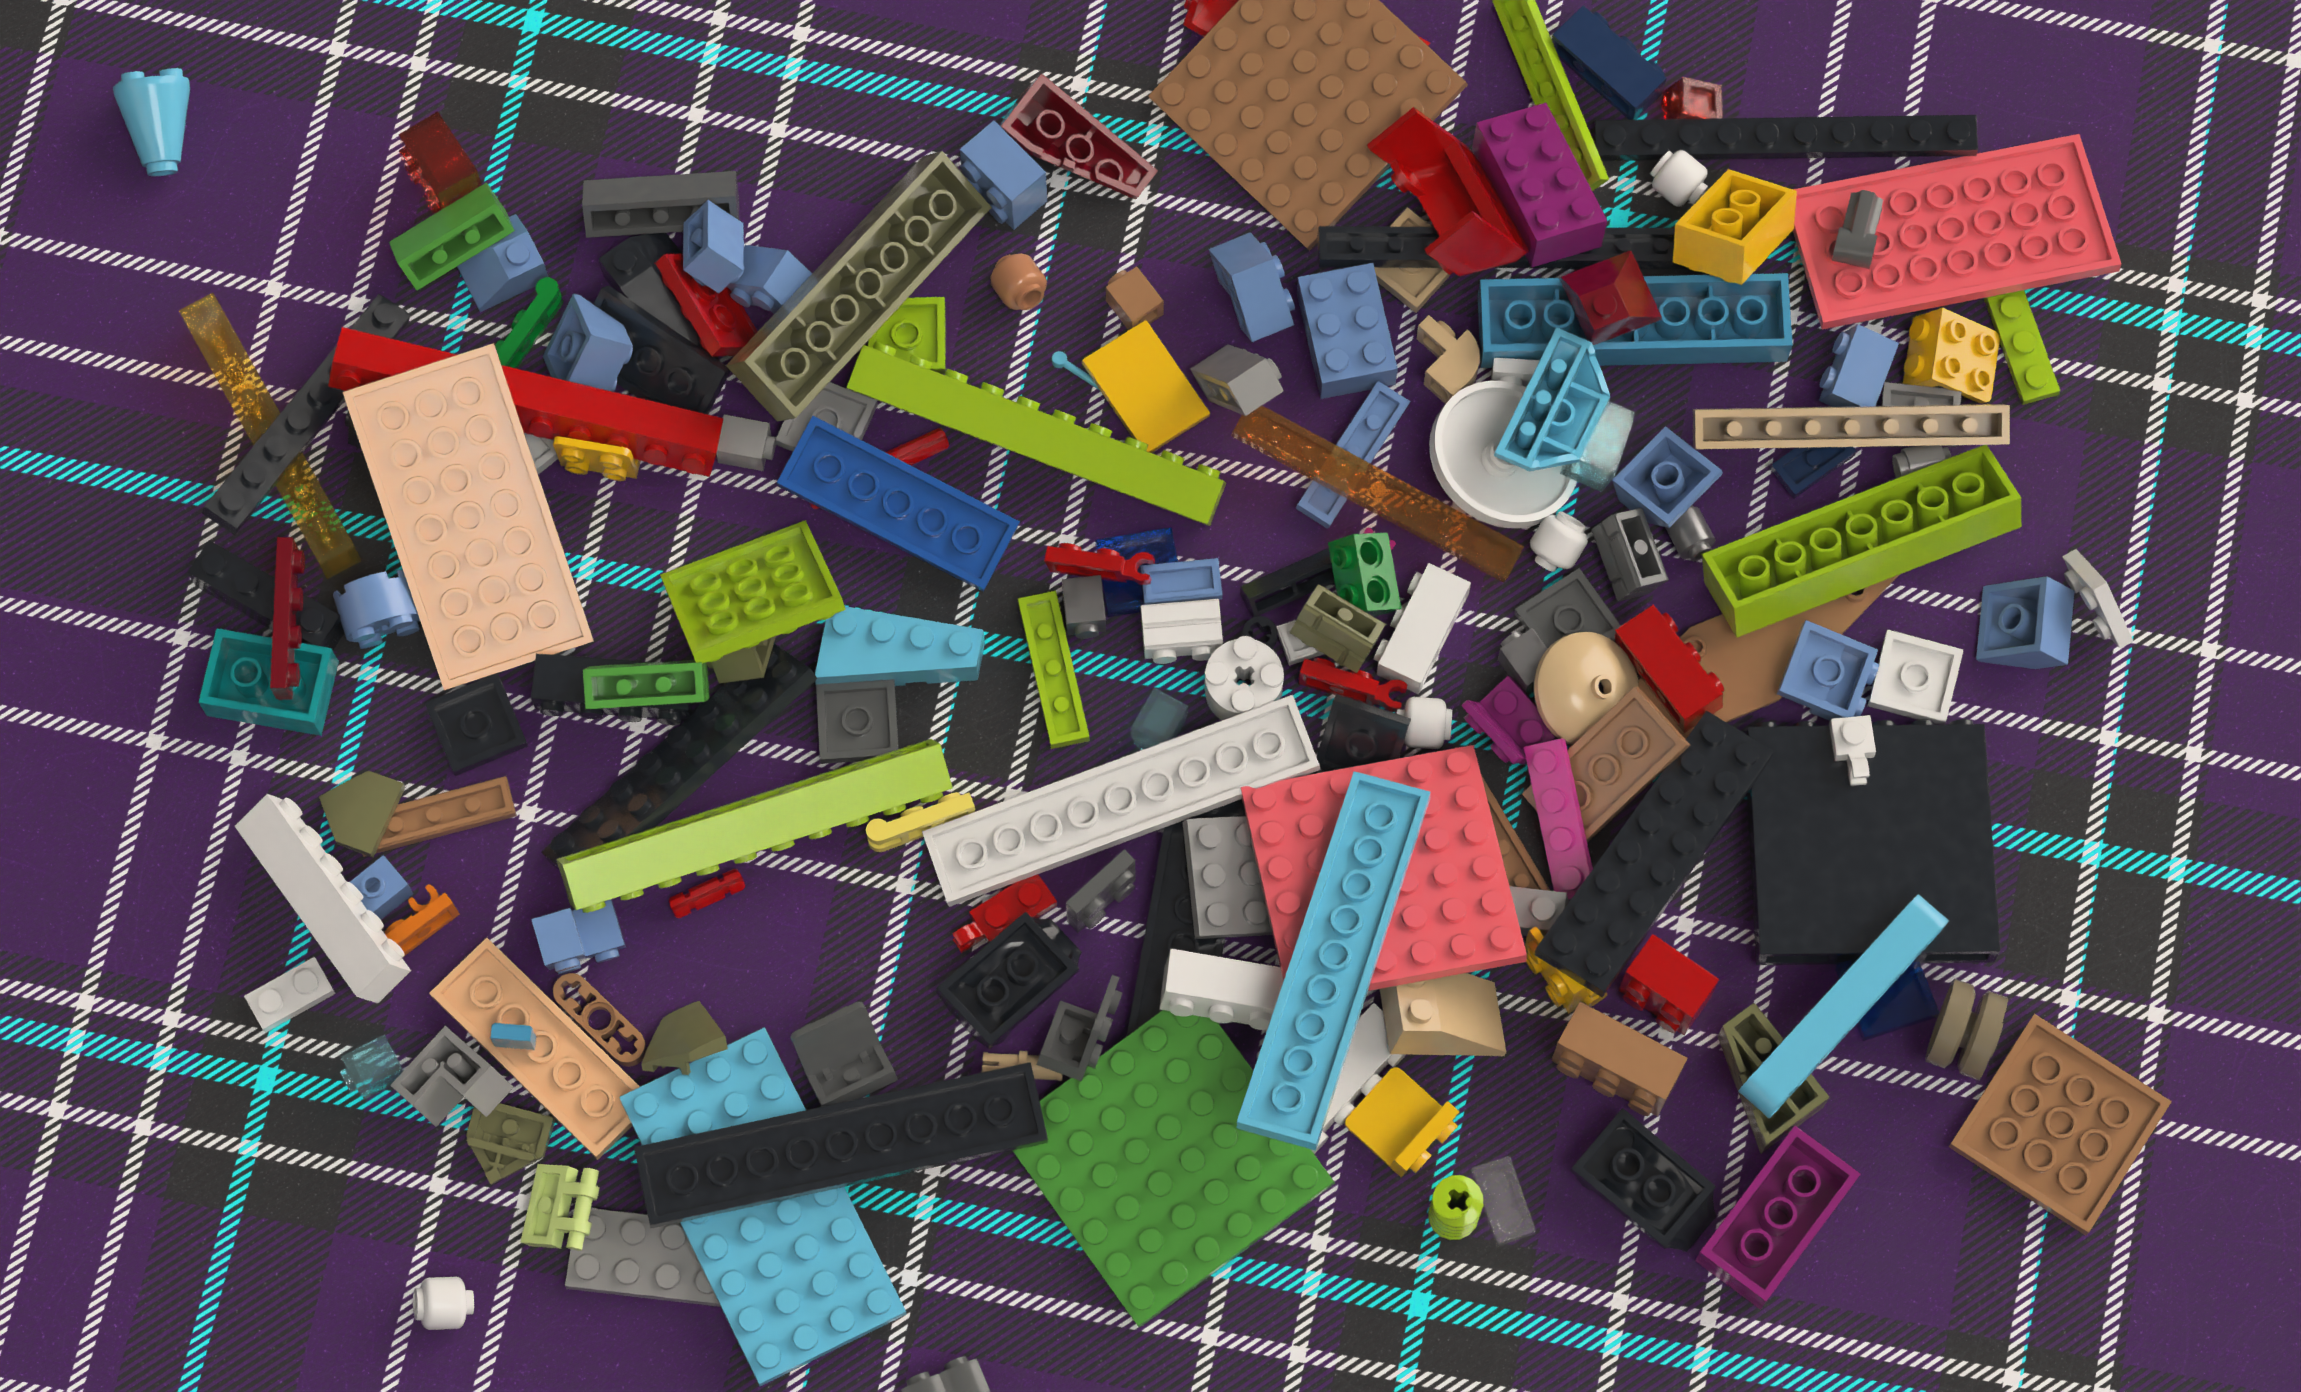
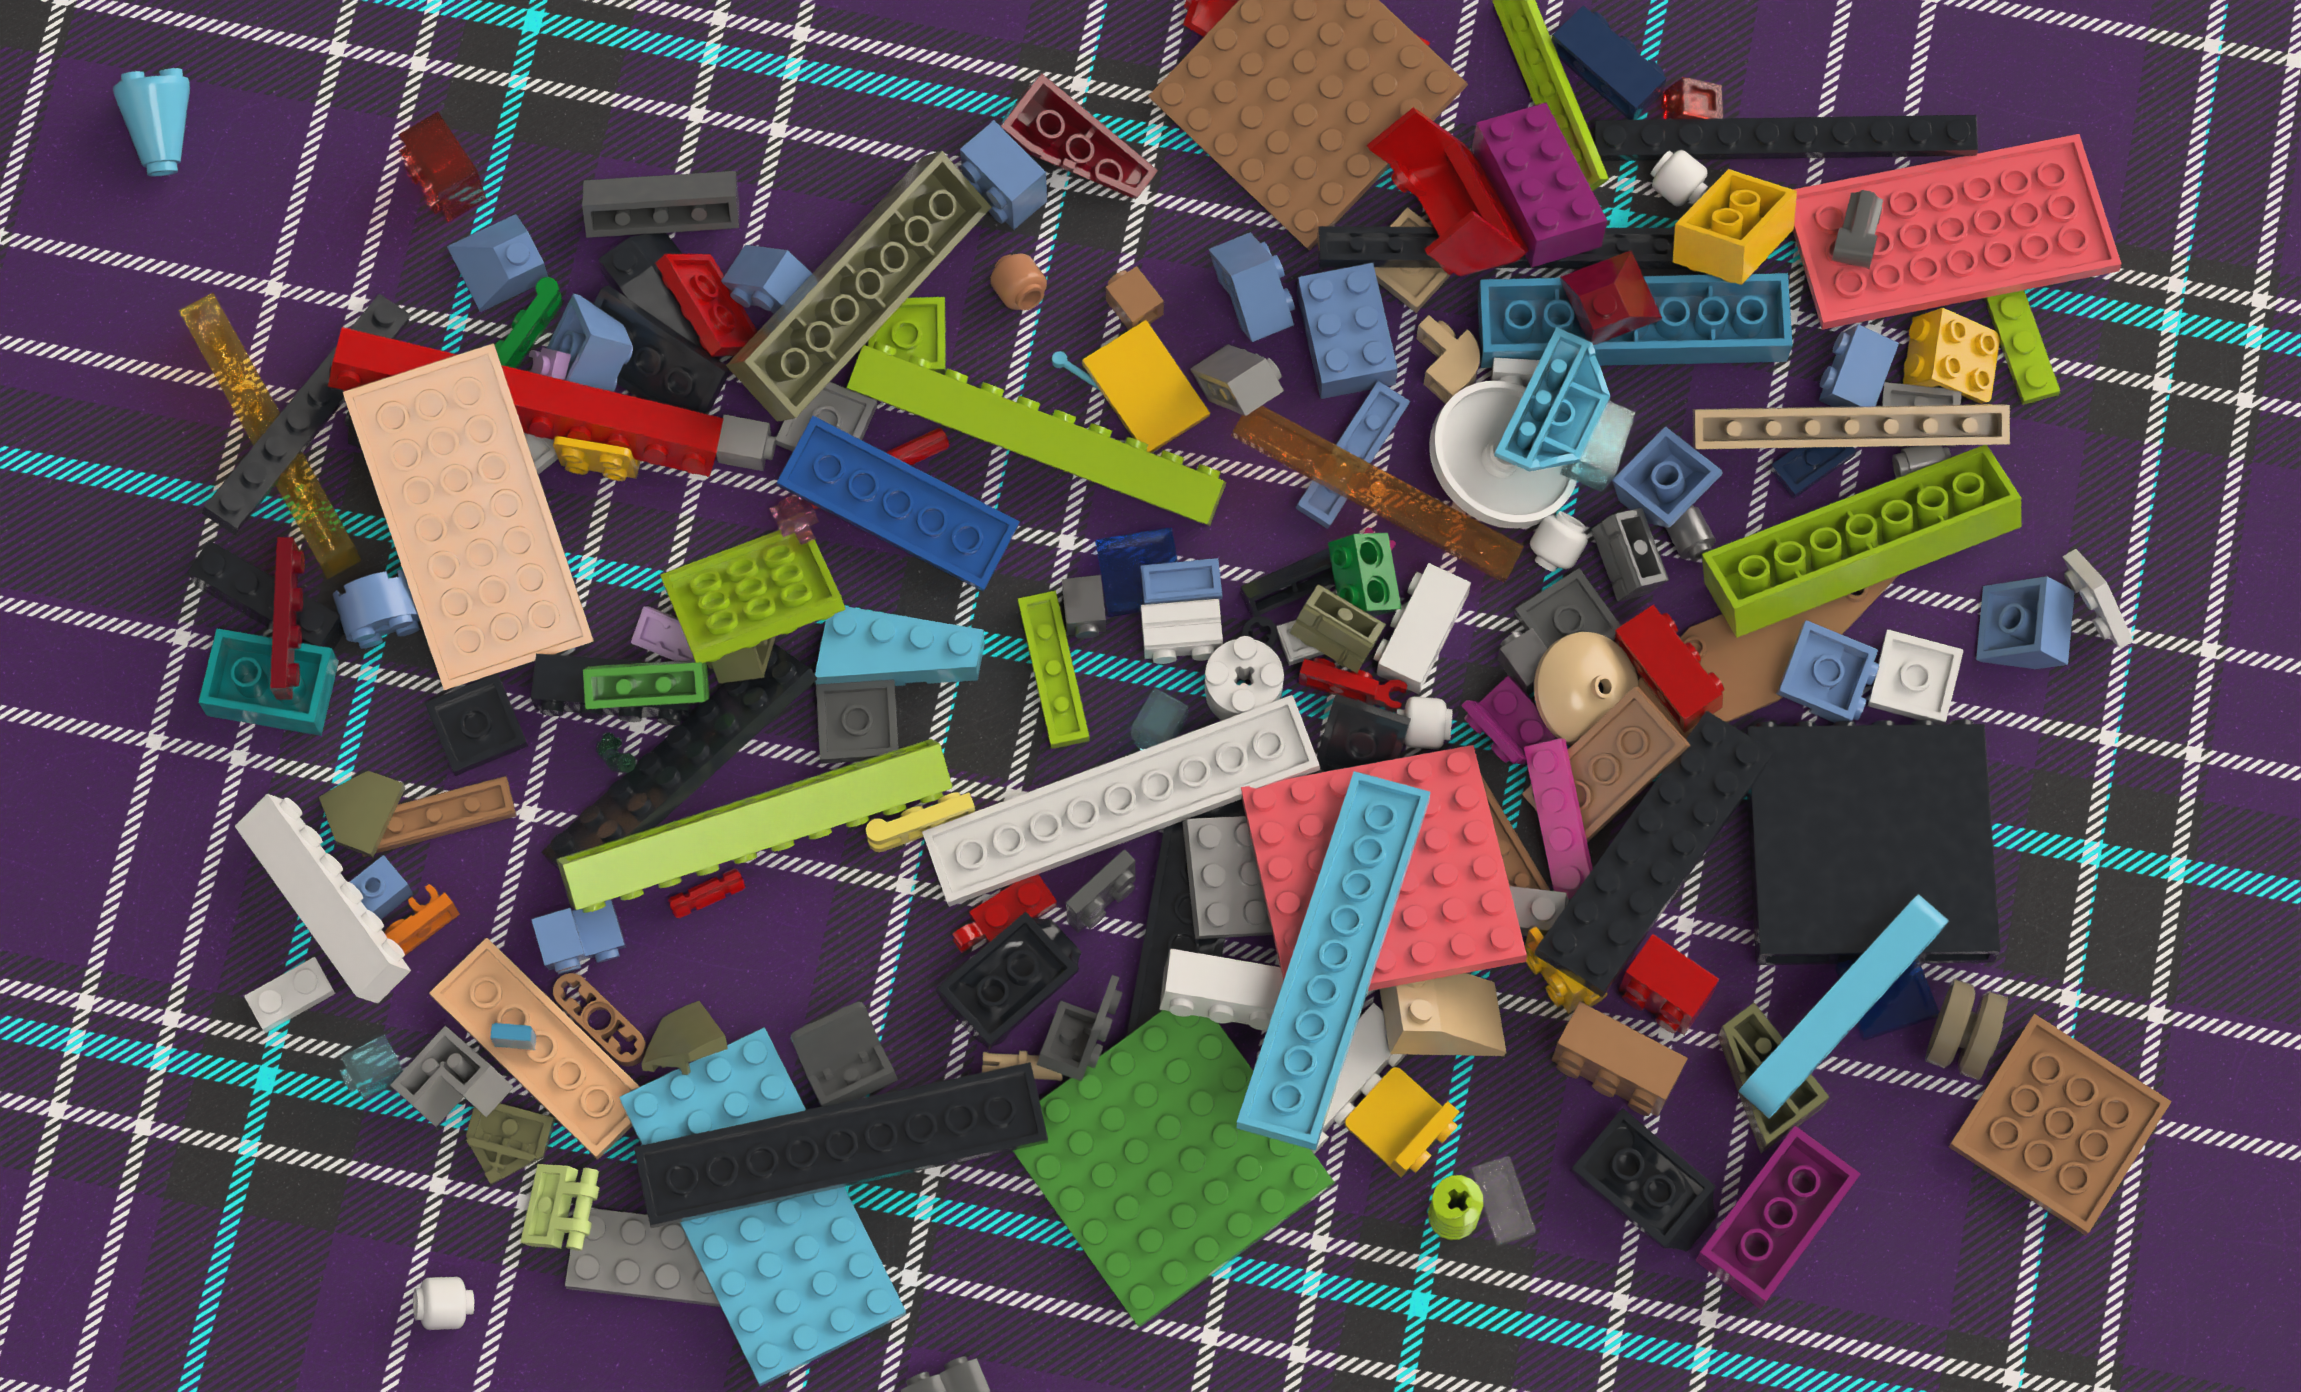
(451, 236): bright green brick -> none
(550, 363): none -> lavender plate
(608, 752): none -> clear green arm
(661, 635): none -> lavender plate
(713, 247): medium blue brick -> none
(795, 517): none -> clear pink plate
(1106, 562): red plate -> none
(1853, 742): white plate -> none

